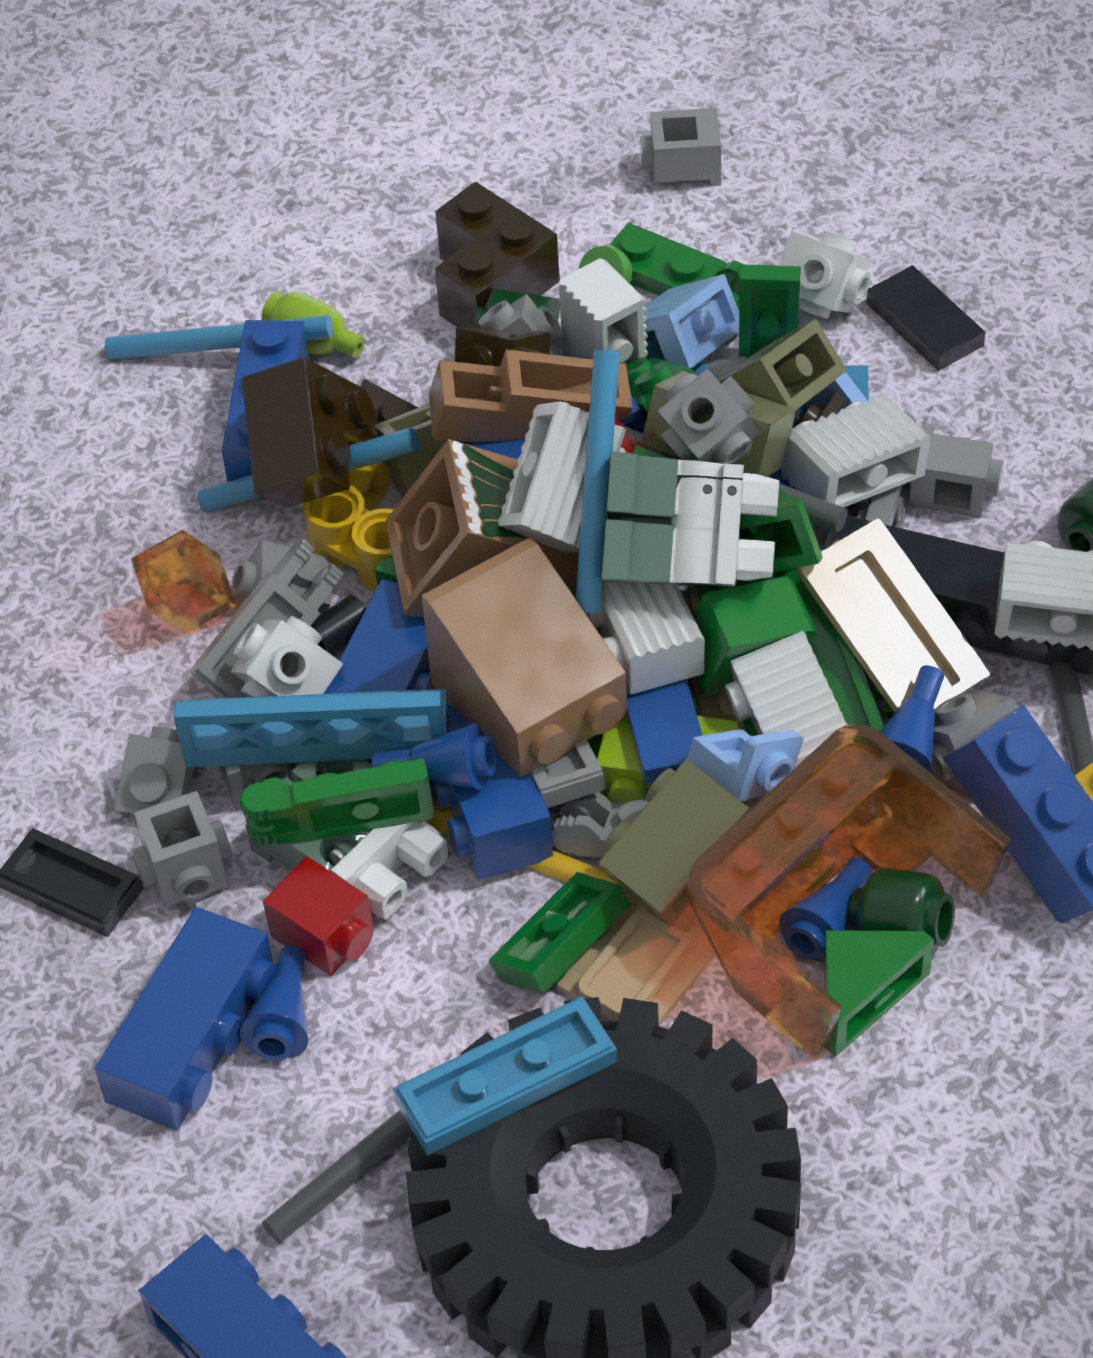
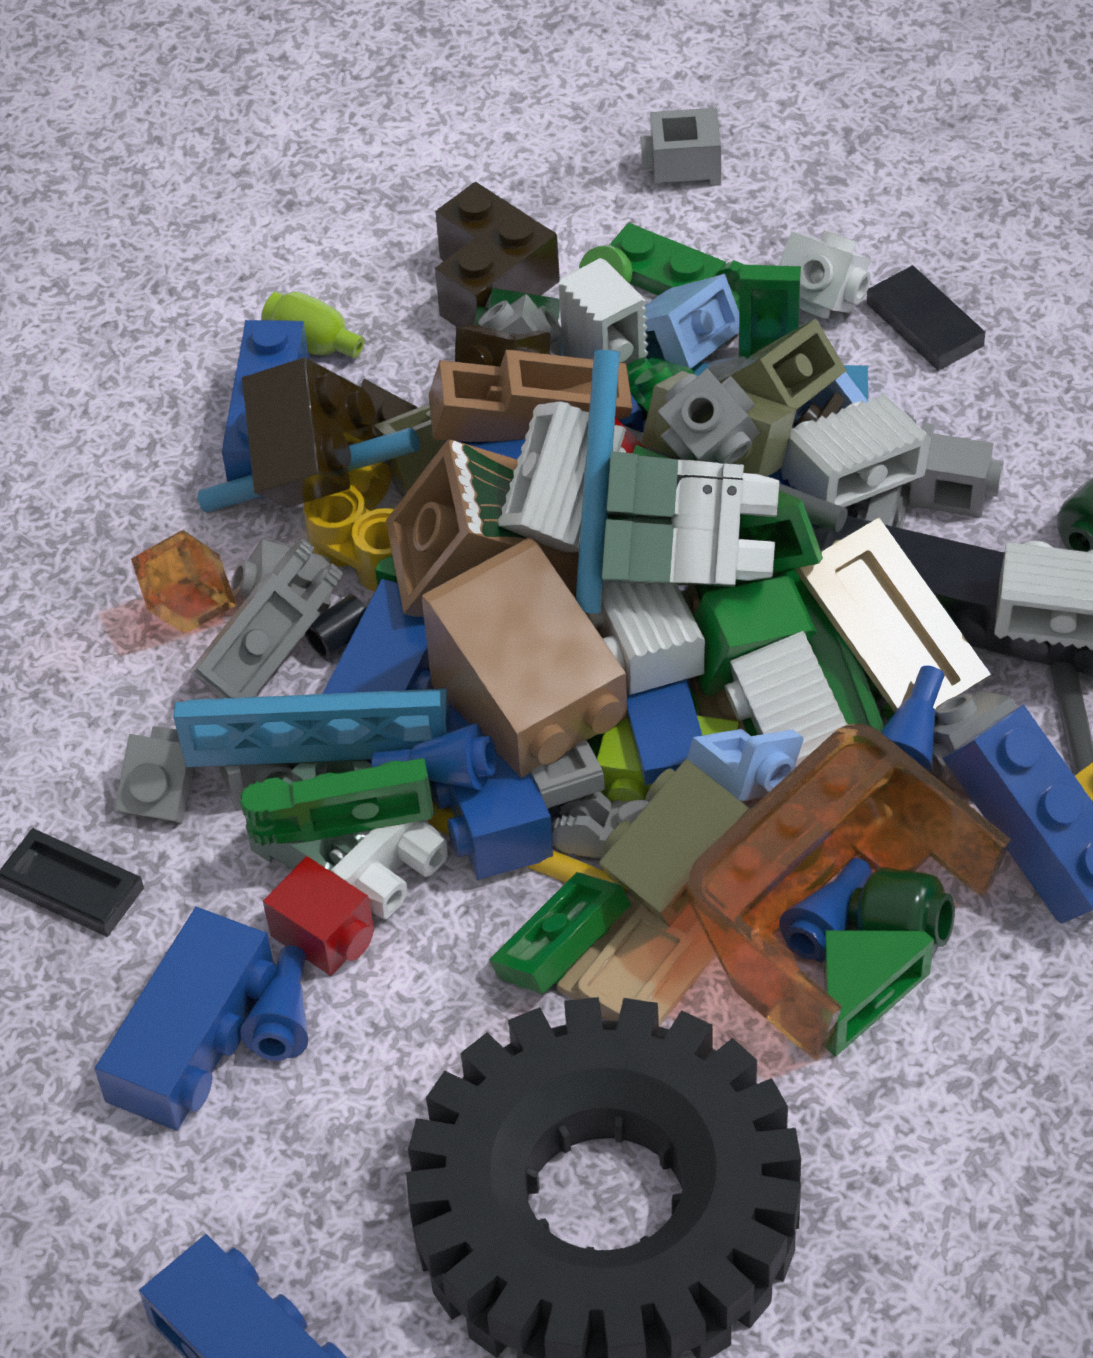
(181, 850): light grey brick -> none
(200, 339): dark azure bar -> none
(305, 667): white brick -> none
(337, 1177): dark grey bar -> none
(505, 1075): dark azure tile -> none

